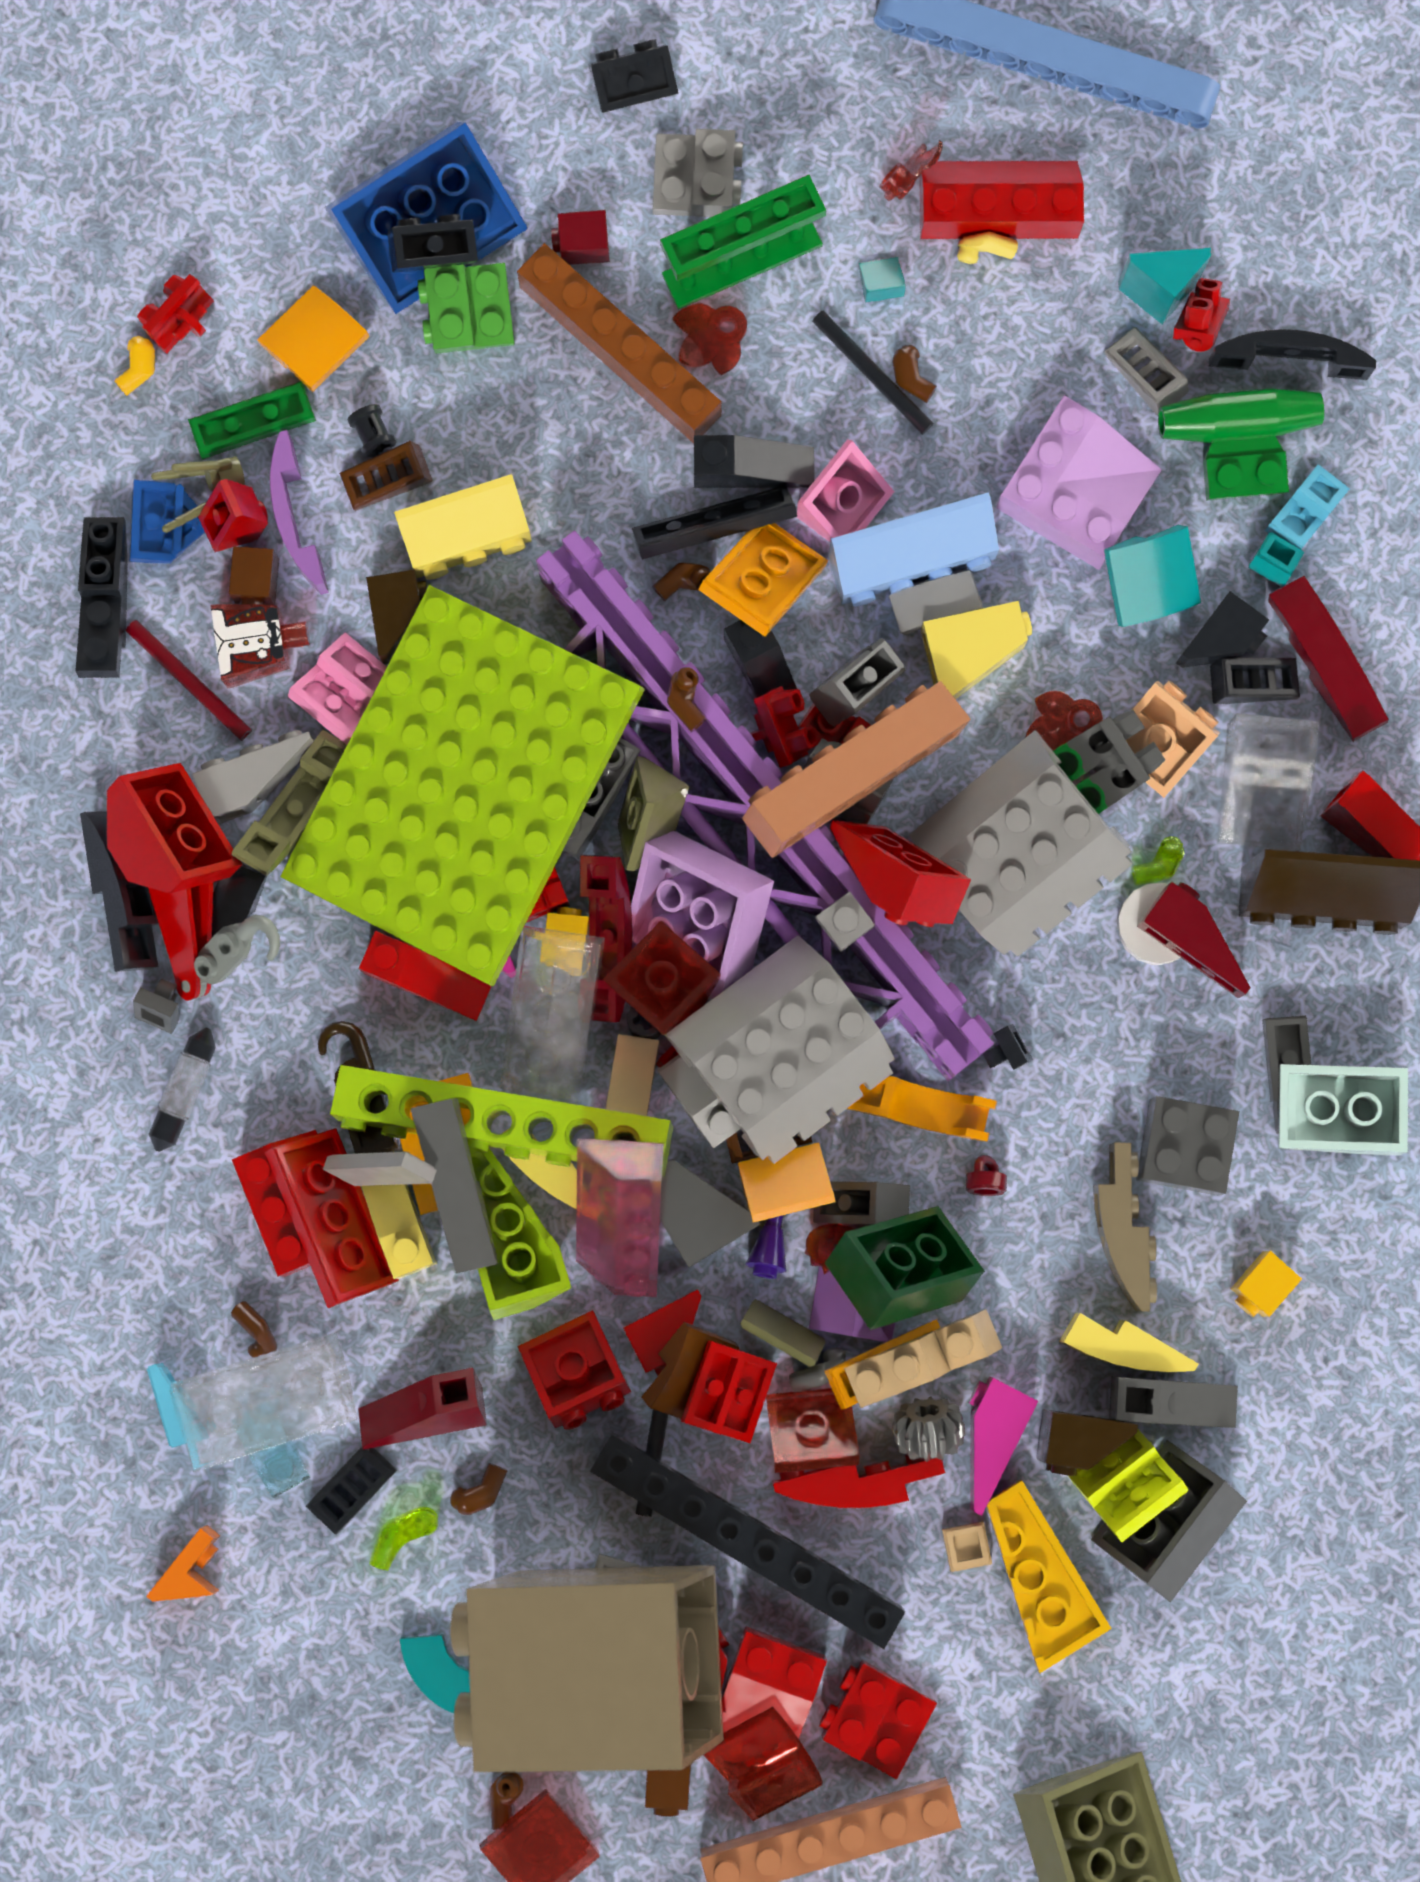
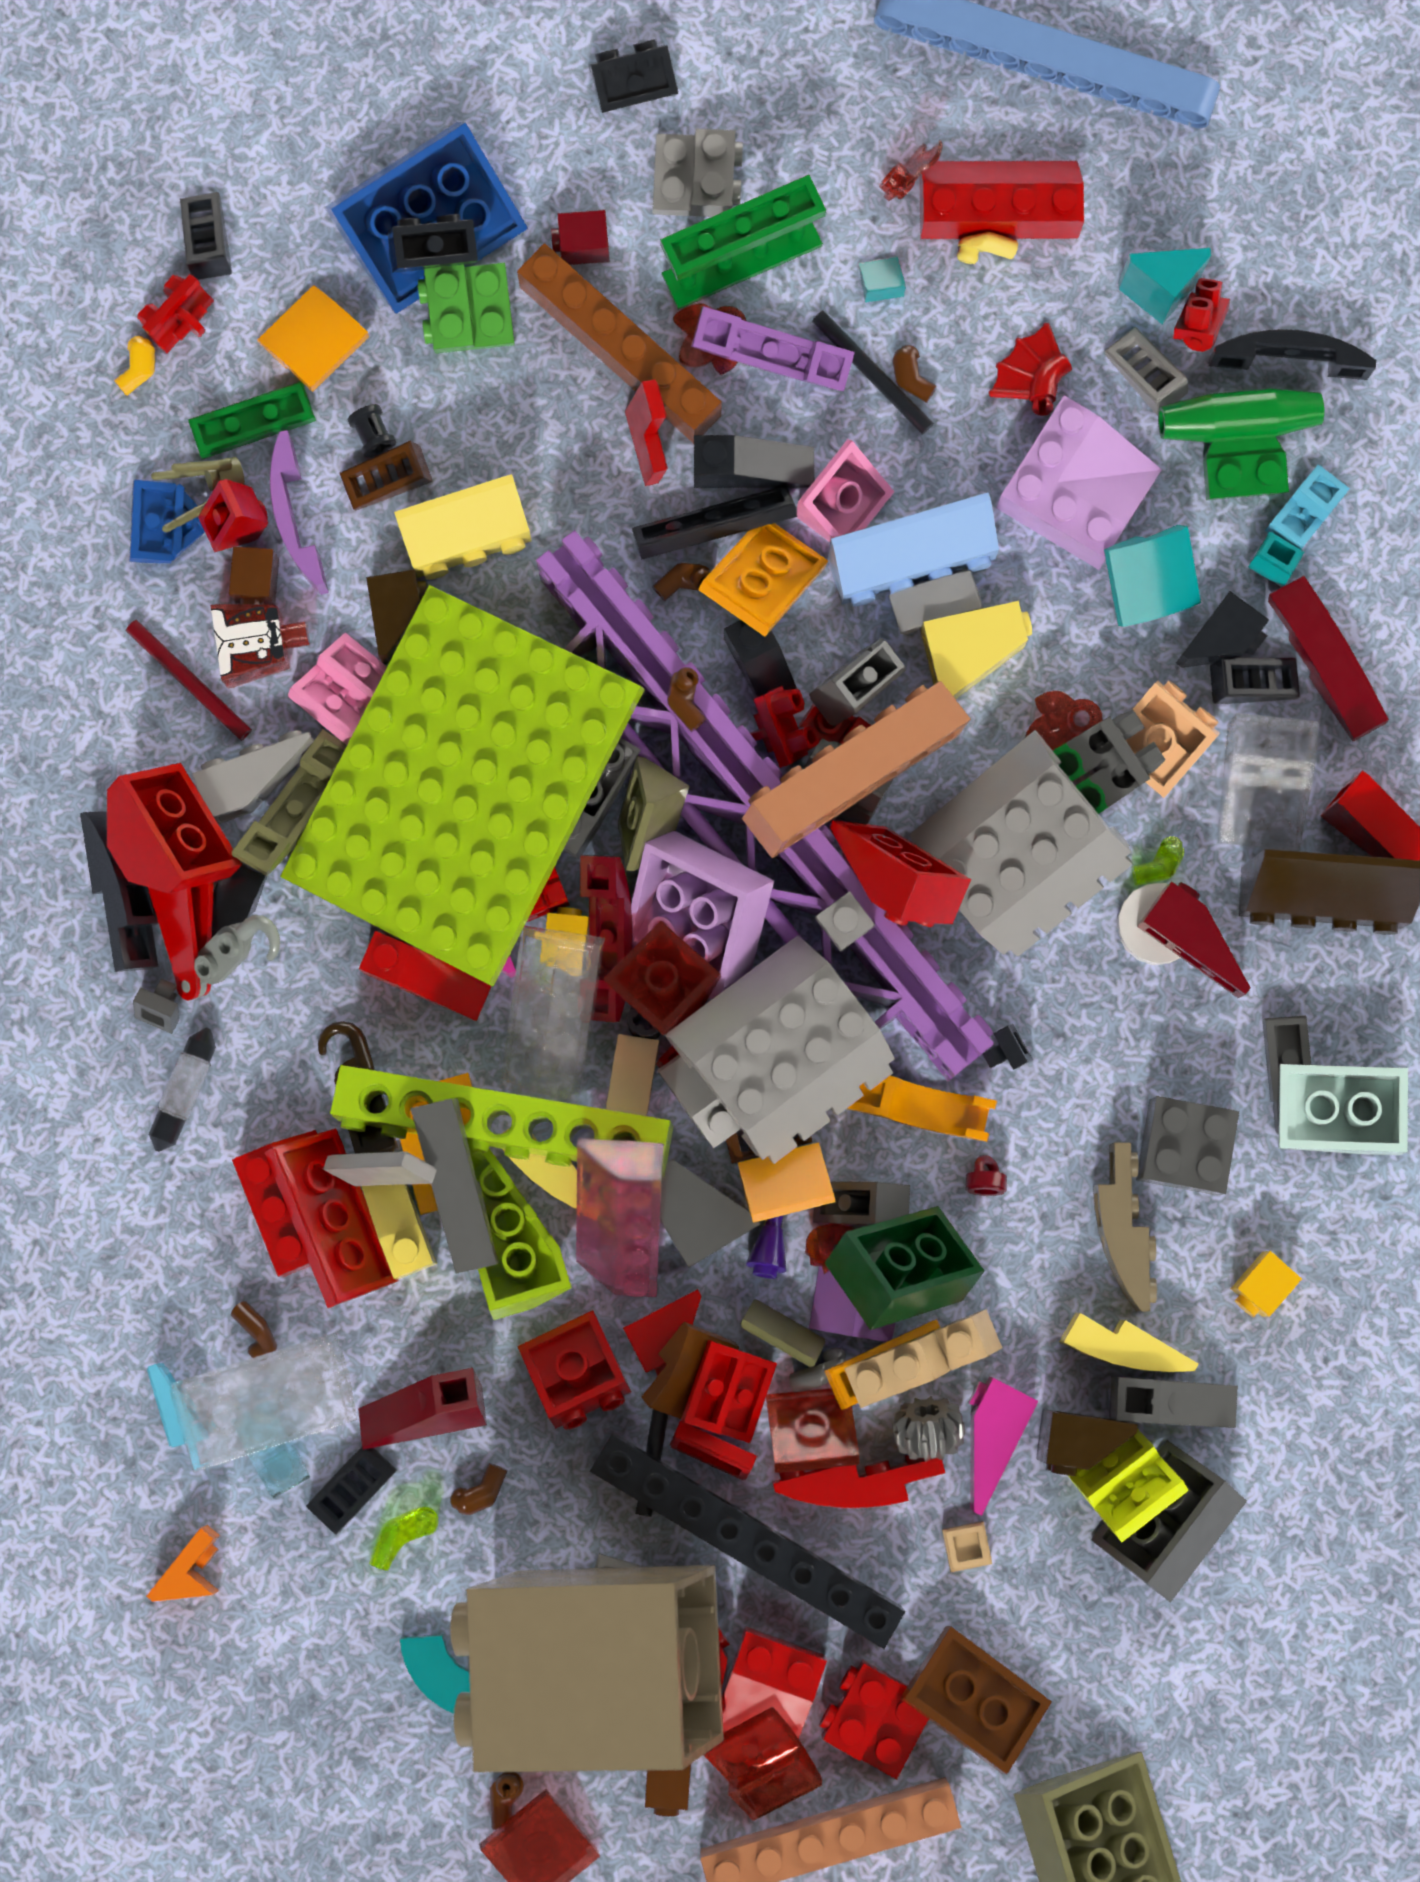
(103, 597): black slope -> none
(212, 259): none -> black slope
(644, 419): none -> red tile
(712, 1451): none -> red tile
(772, 350): none -> medium lavender slope
(976, 1700): none -> reddish brown plate
(1032, 371): none -> red arm
(1046, 1586): yellow wing -> none

